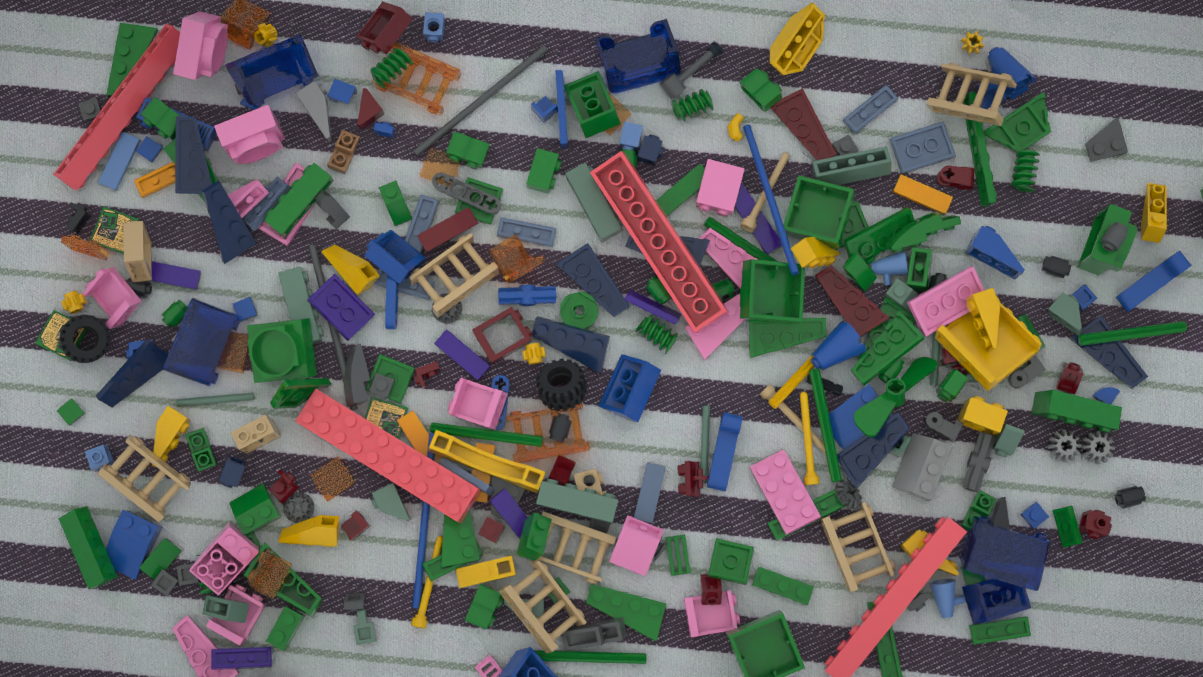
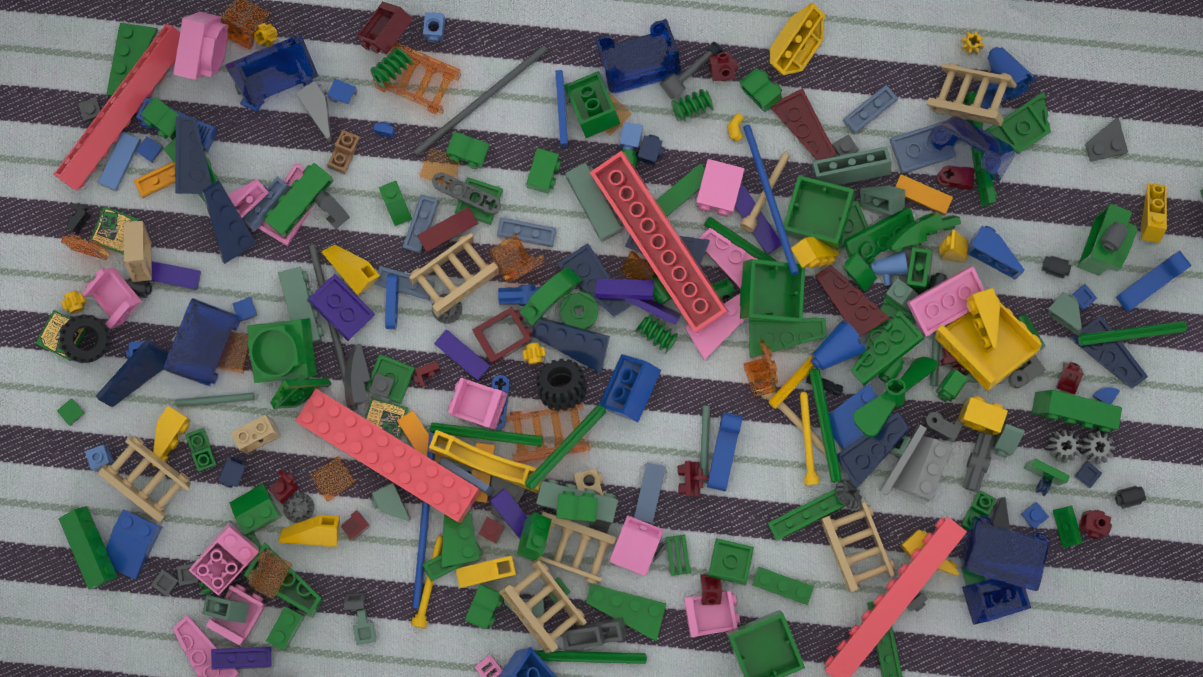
(160, 558): green slope -> none
(174, 313): green brick -> none
(251, 136): bright pink container -> none
(369, 110): dark red slope -> none
(400, 249): blue window -> none
(544, 109): blue panel -> none
(552, 291): none -> green arch
(560, 427): black brick -> none
(561, 451): none -> green axle
(562, 470): dark red bracket -> none
(577, 507): none -> green brick
(624, 289): none -> dark purple tile
(636, 268): none -> clear orange piece
(722, 67): none -> dark red brick
(762, 373): none -> clear orange bracket
(785, 492): bright pink plate -> none
(883, 199): none -> sand green slope
(902, 460): none -> light grey tile
(945, 596): medium blue piece -> none
(953, 247): none -> yellow slope
(996, 152): none -> clear blue windscreen
(1000, 630): green tile -> none
(1024, 169): green piece -> none
(1043, 486): none -> dark blue bush
(1044, 470): none -> green tile
(1088, 474): none -> dark blue tile

